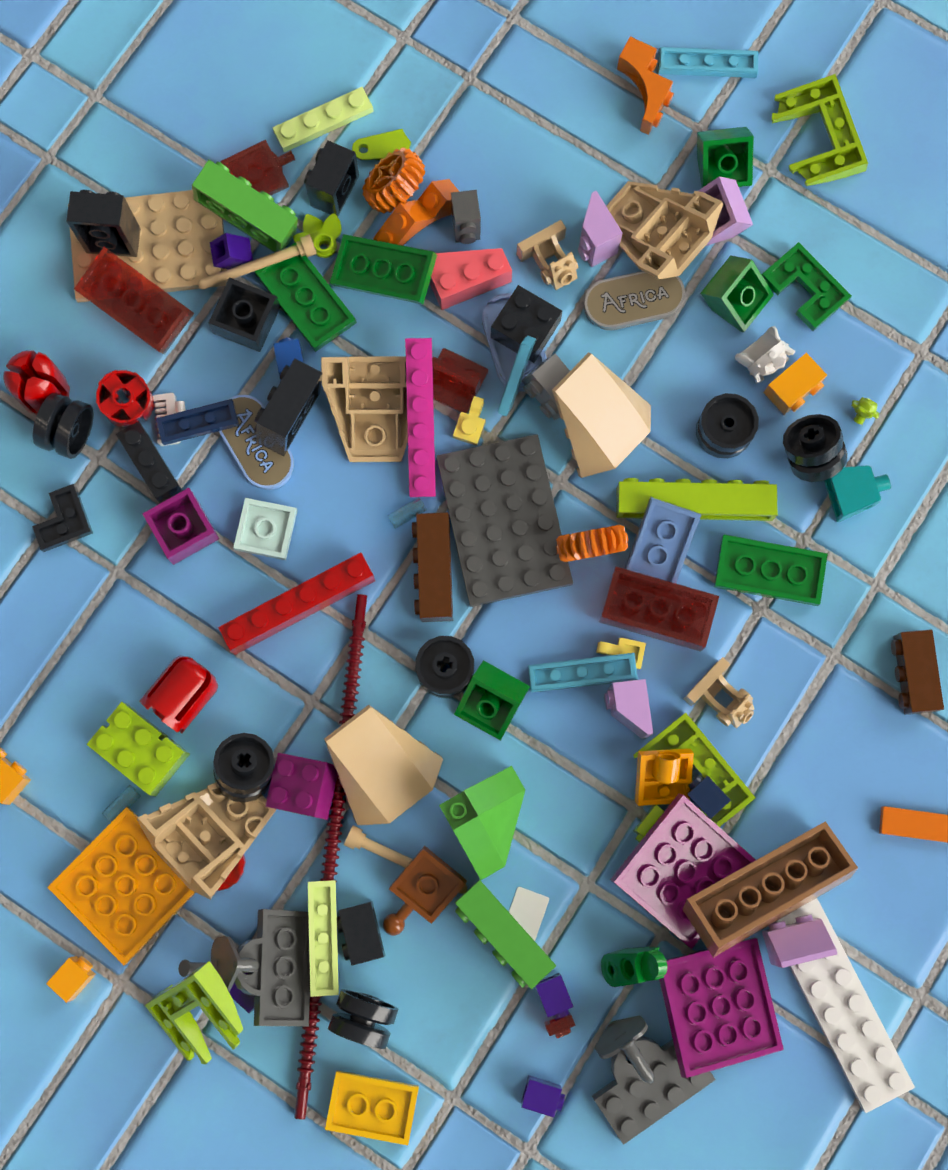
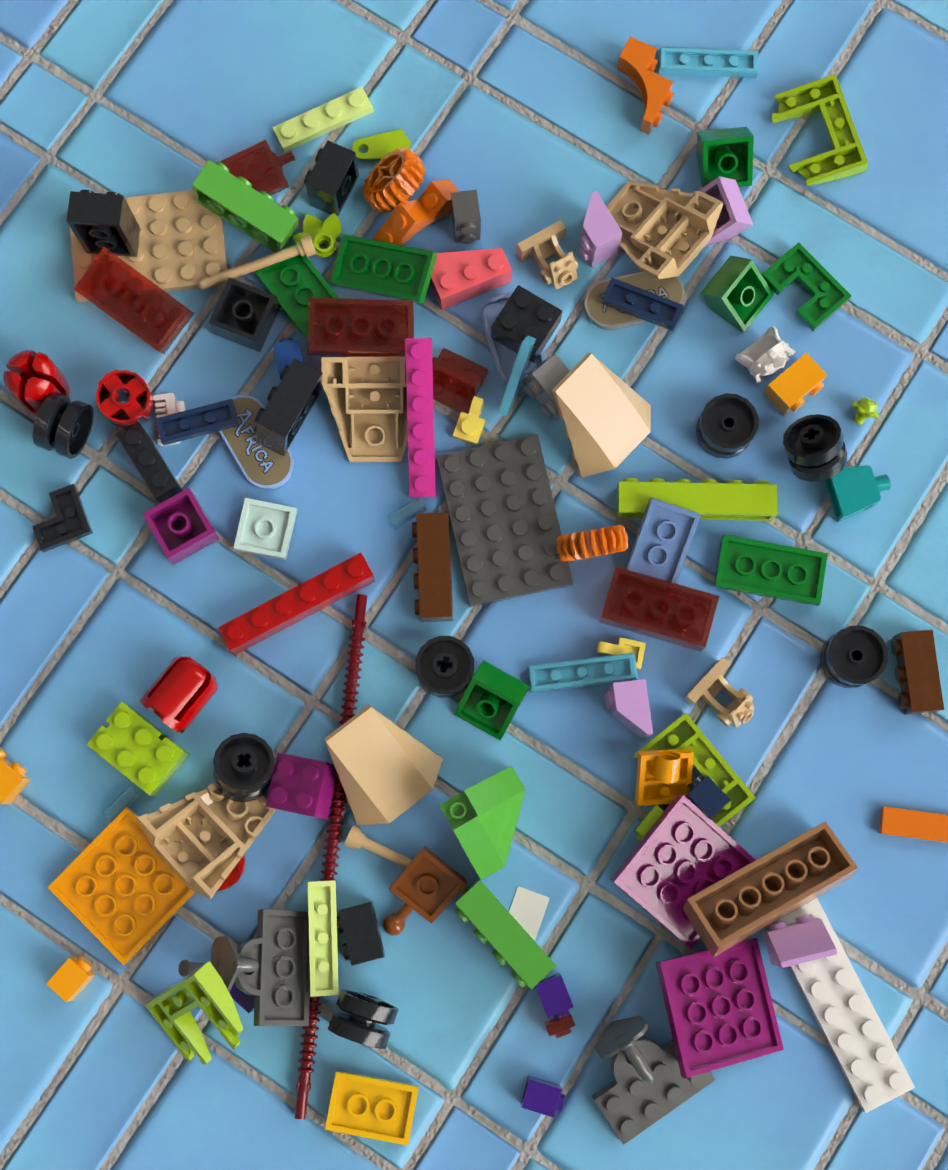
(230, 251): dark purple brick -> none
(358, 327): none -> clear red brick
(633, 966): green piece -> none
(642, 304): none -> dark blue plate
(869, 652): none -> black wheel

